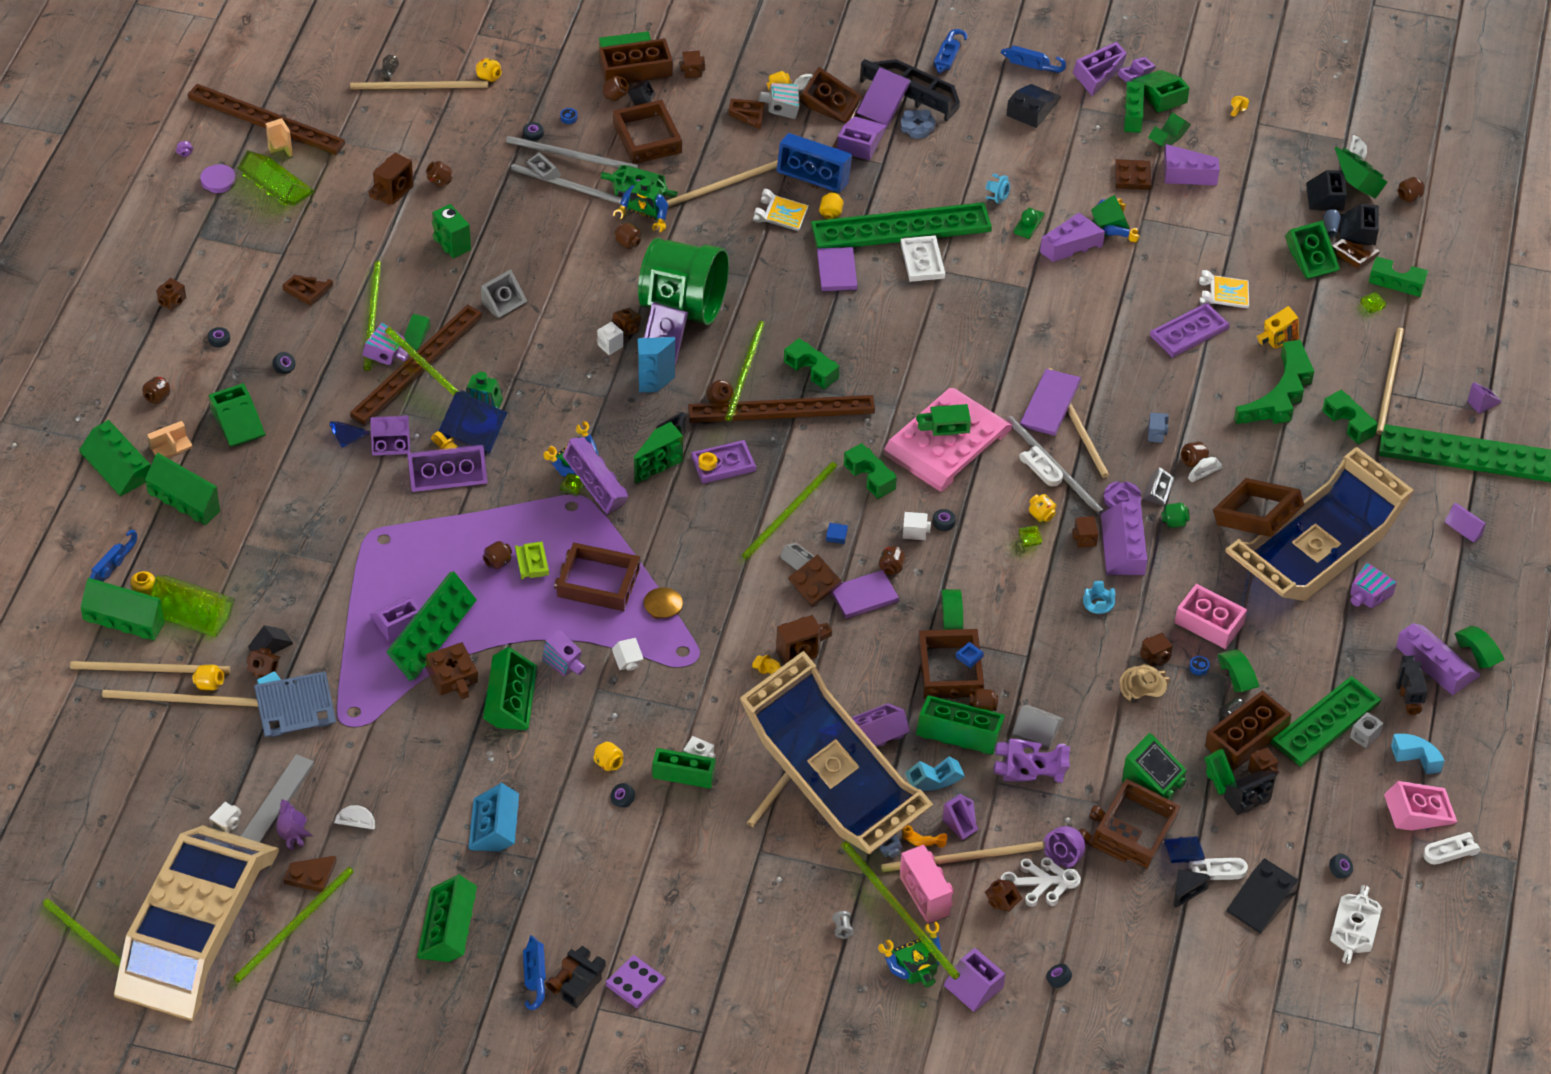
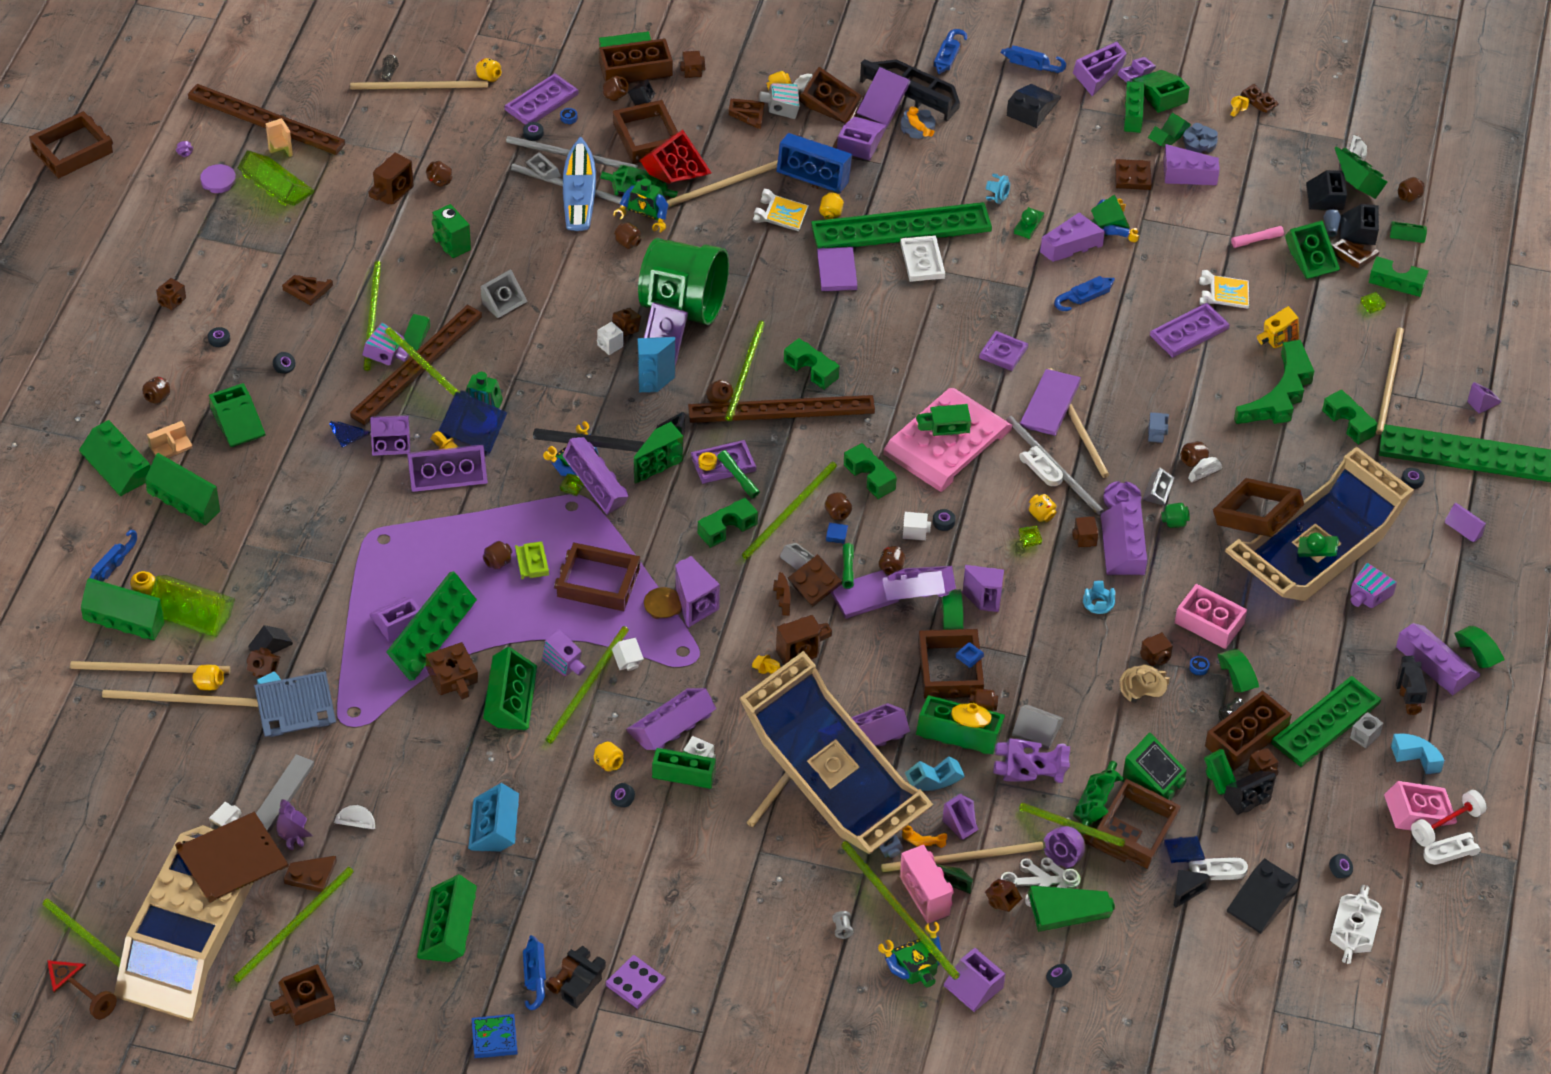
(62, 972): none -> reddish brown piece
(76, 160): none -> reddish brown window
(231, 856): none -> reddish brown door
(304, 996): none -> reddish brown hinge
(494, 1036): none -> tile
(541, 99): none -> medium lavender tile
(579, 186): none -> medium blue piece
(586, 686): none -> clear neon green piece
(596, 441): none -> black axle
(672, 718): none -> medium lavender slope
(675, 160): none -> red wedge
(696, 590): none -> medium lavender slope
(739, 514): none -> green arch
(745, 482): none -> green piece
(783, 593): none -> reddish brown slope
(838, 506): none -> reddish brown head
(848, 574): none -> green piece
(914, 121): none -> light orange arm
(919, 582): none -> medium lavender wedge
(957, 878): none -> dark green slope
(971, 715): none -> yellow dish
(983, 587): none -> medium lavender slope
(1003, 350): none -> medium lavender tile
(1066, 906): none -> green slope
(1067, 822): none -> clear neon green piece
(1085, 292): none -> blue plate
(1095, 795): none -> green plate
(1207, 135): none -> sand blue plate
(1258, 99): none -> reddish brown slope
(1267, 234): none -> bright pink piece
(1318, 545): none -> green tile
(1408, 232): none -> green slope
(1411, 482): none -> black wheel
(1473, 804): none -> white axle

